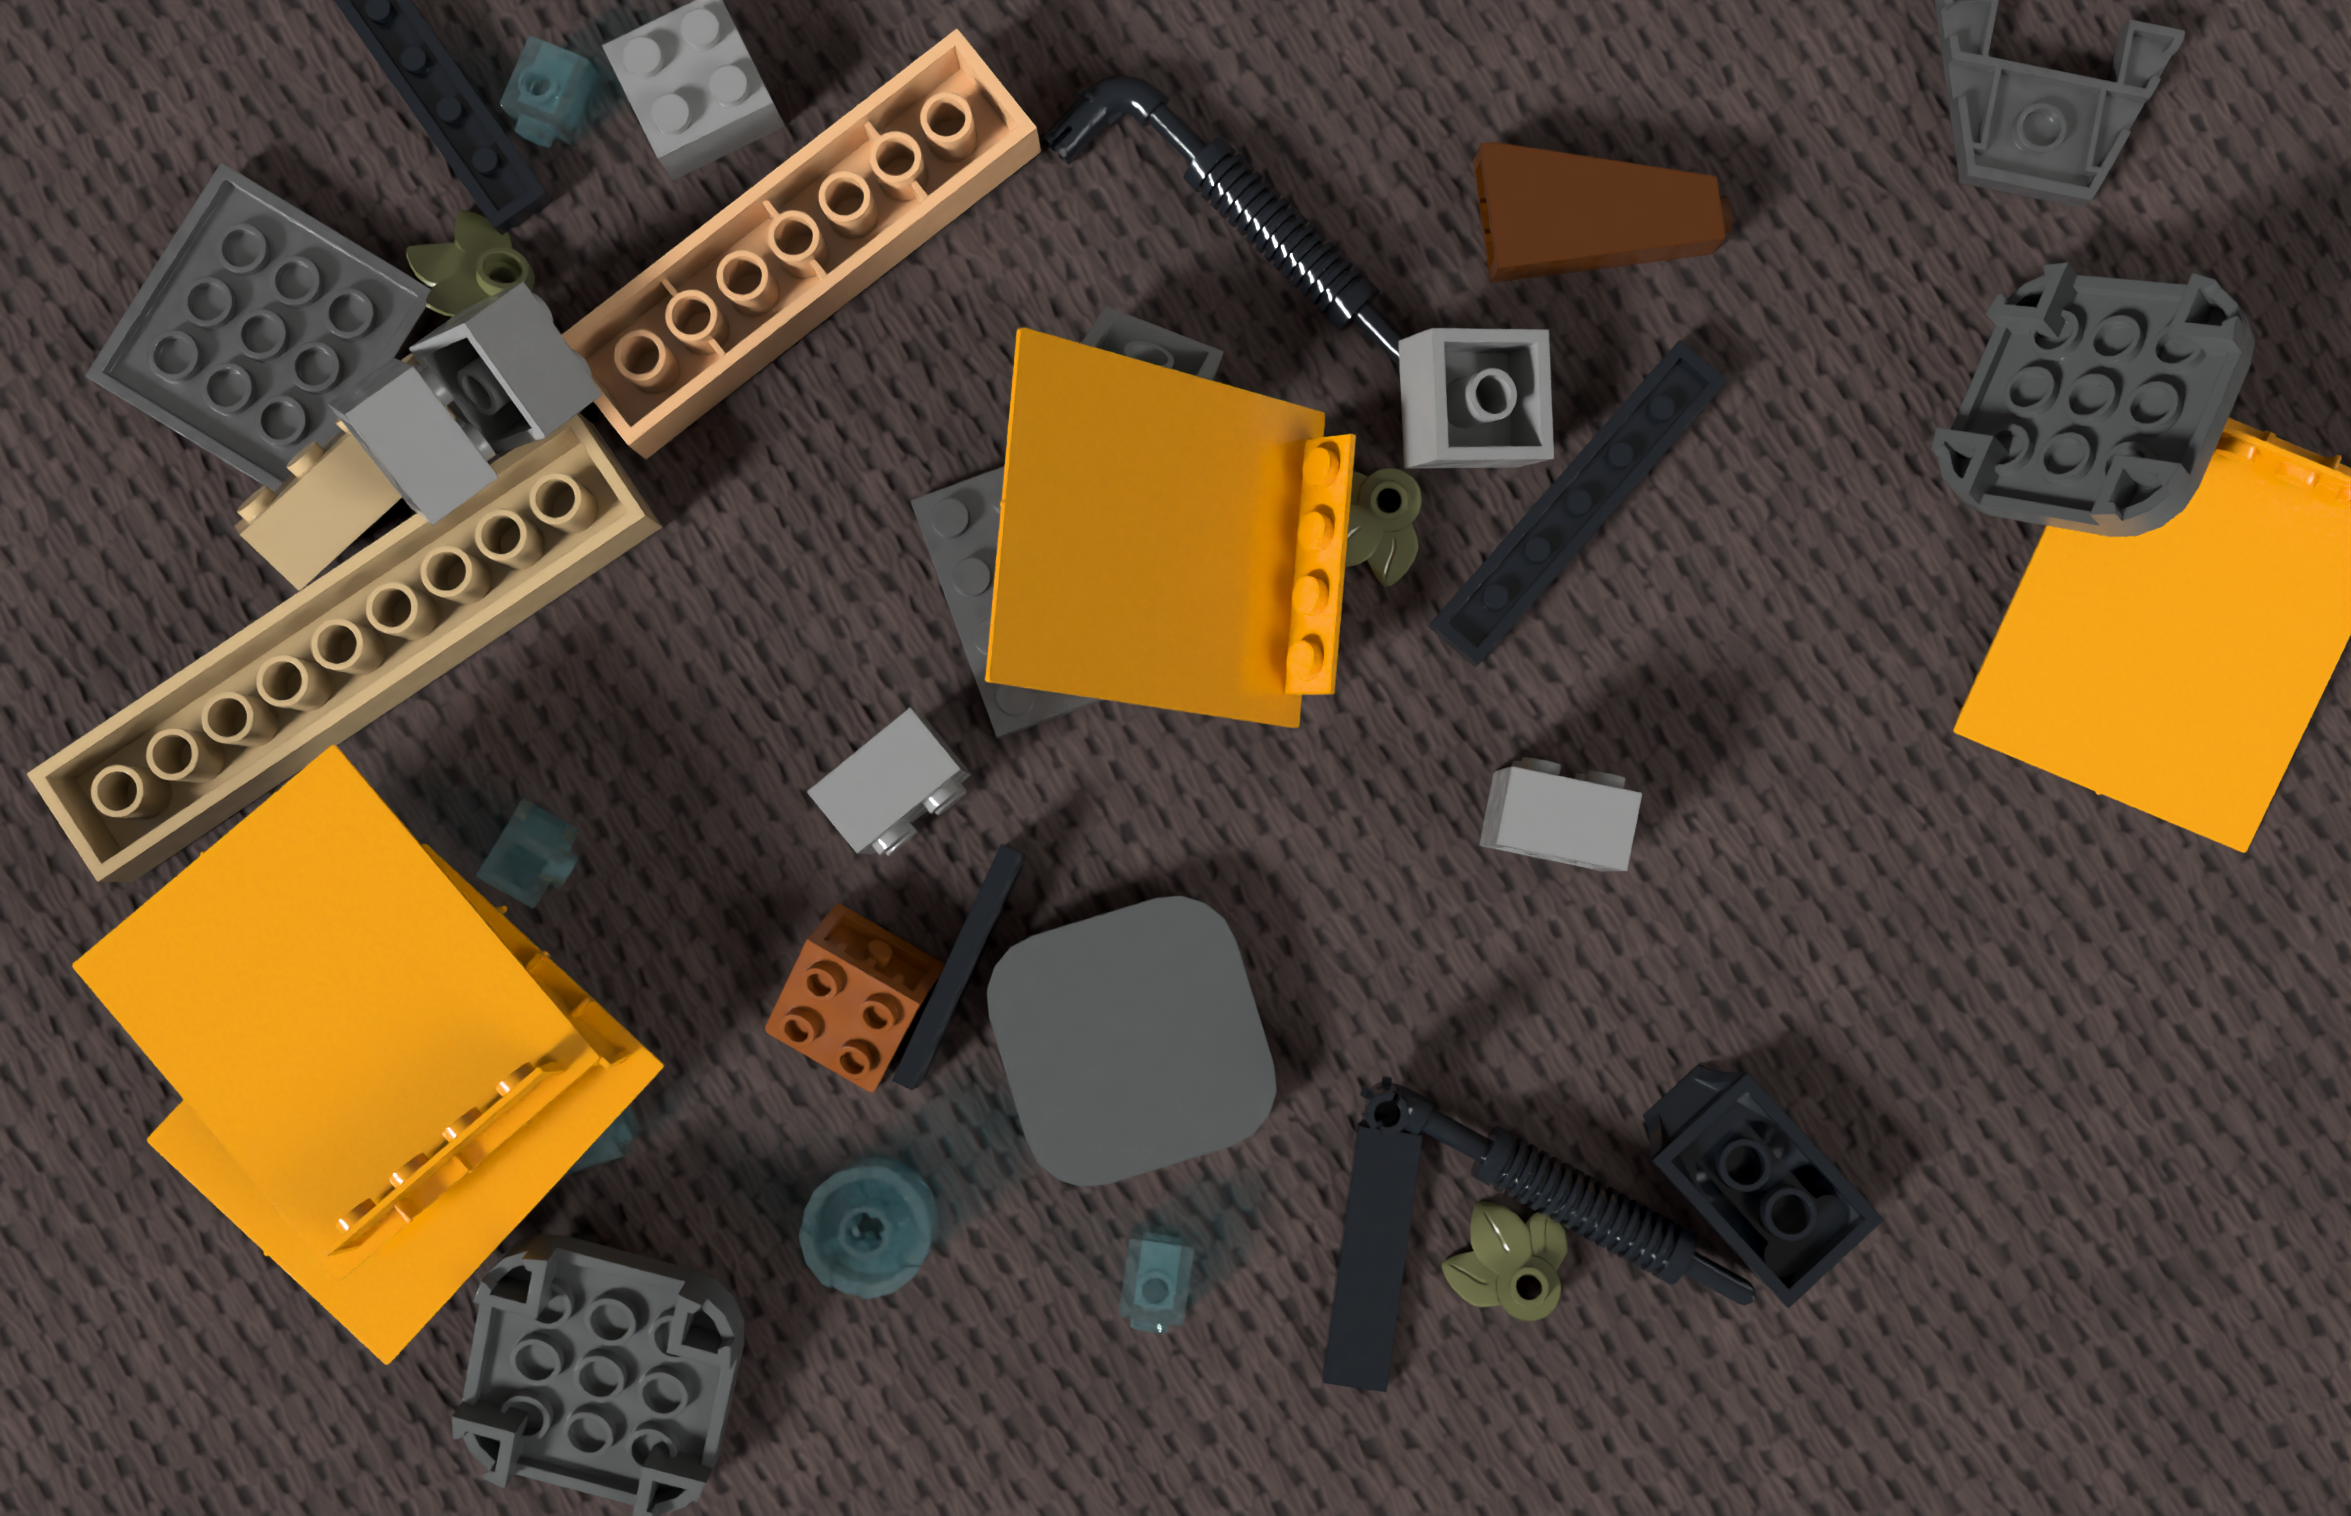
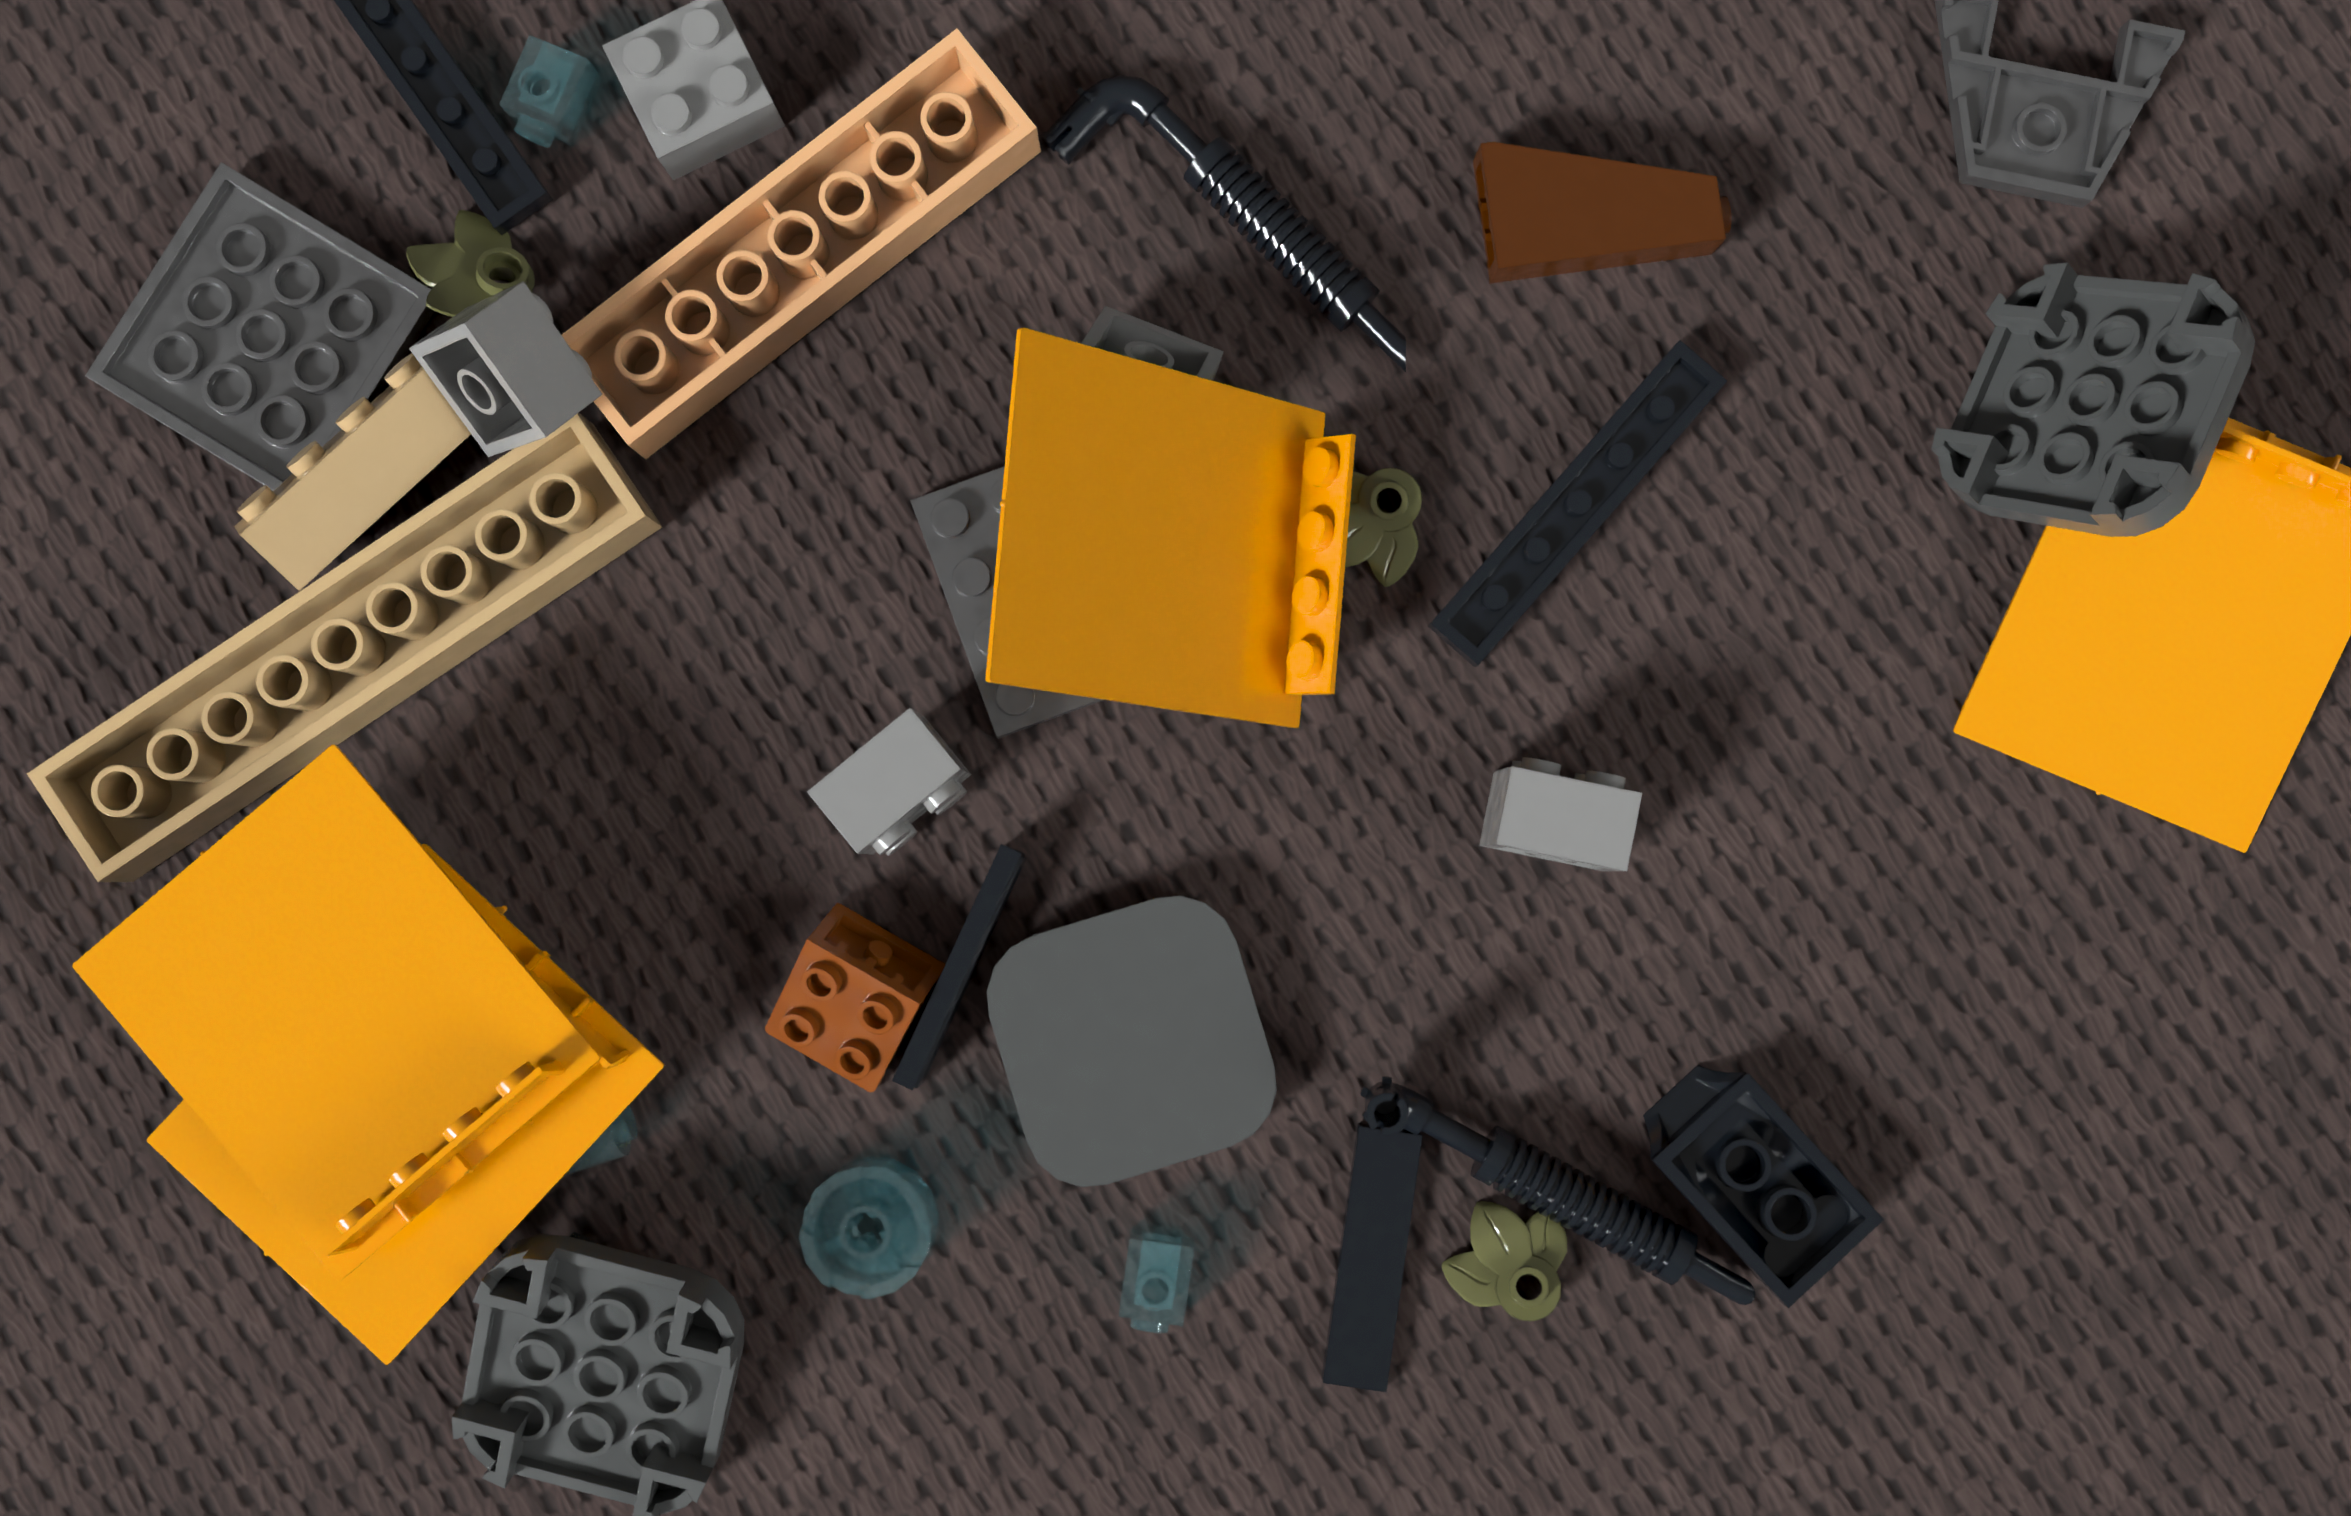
(414, 439): light grey brick -> none
(530, 854): clear light blue brick -> none
(1476, 398): light grey brick -> none

